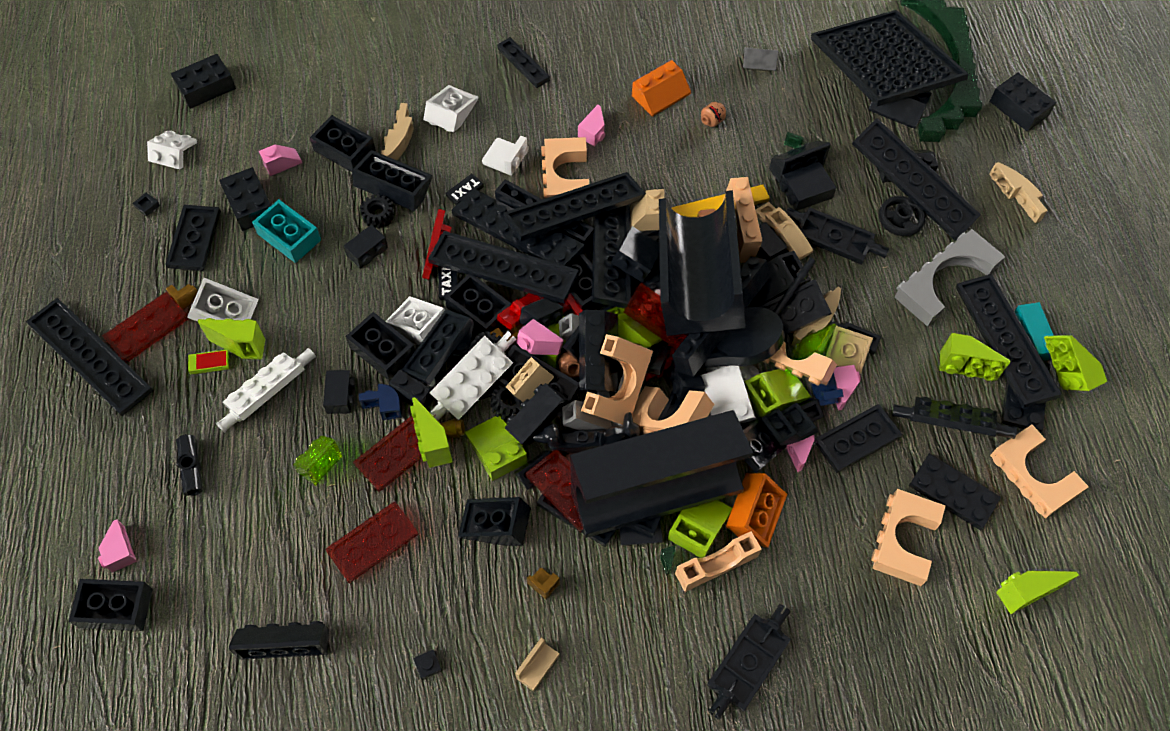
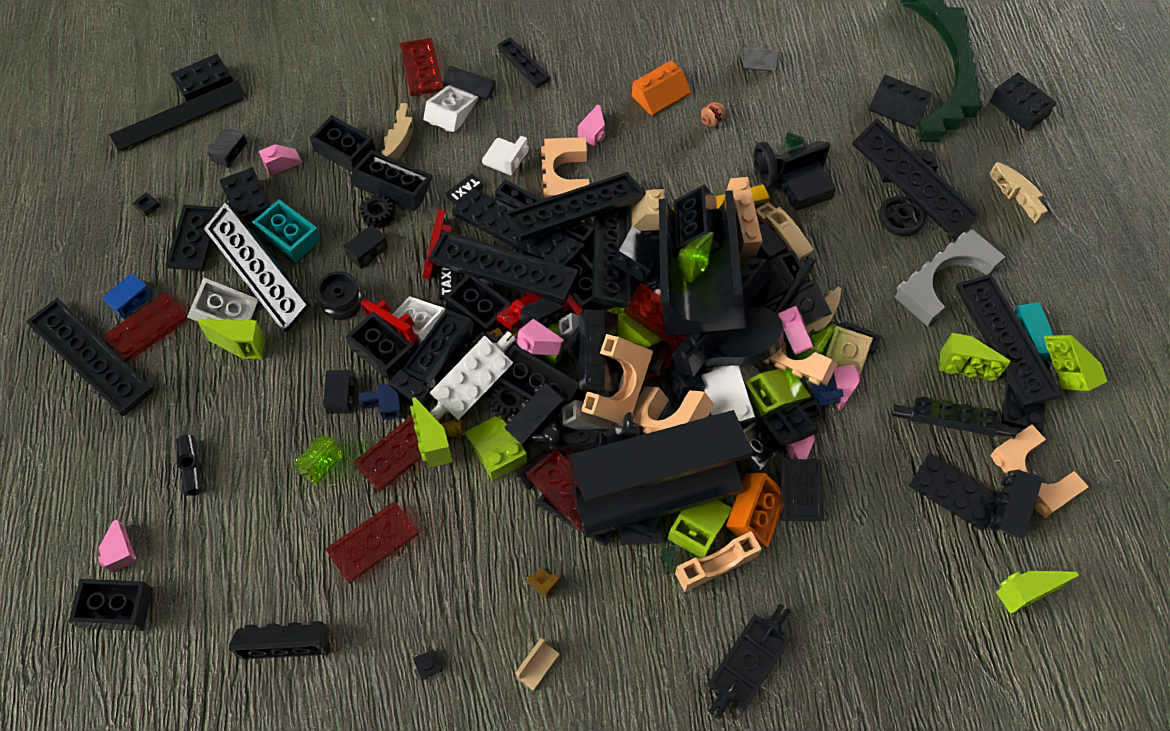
(127, 296): none -> blue brick
(168, 149): white bracket -> none
(177, 115): none -> black tile
(184, 296): pearl gold panel -> none
(208, 362): tile -> none
(226, 147): none -> black brick
(257, 267): none -> plate
(262, 387): white plate -> none
(339, 295): none -> black wheel
(402, 324): none -> red hinge
(421, 66): none -> clear red plate
(469, 82): none -> black slope
(495, 521): black slope -> none
(528, 379): tan panel -> none
(568, 365): nougat head -> none
(695, 256): none -> clear neon green slope
(696, 216): none -> black slope
(765, 165): none -> black wheel
(795, 330): none -> bright pink slope
(801, 490): none -> black tile
(836, 235): black plate -> none
(857, 438): black plate -> none
(888, 57): black plate -> none
(890, 556): light nougat arch -> none
(1015, 503): none -> black brick

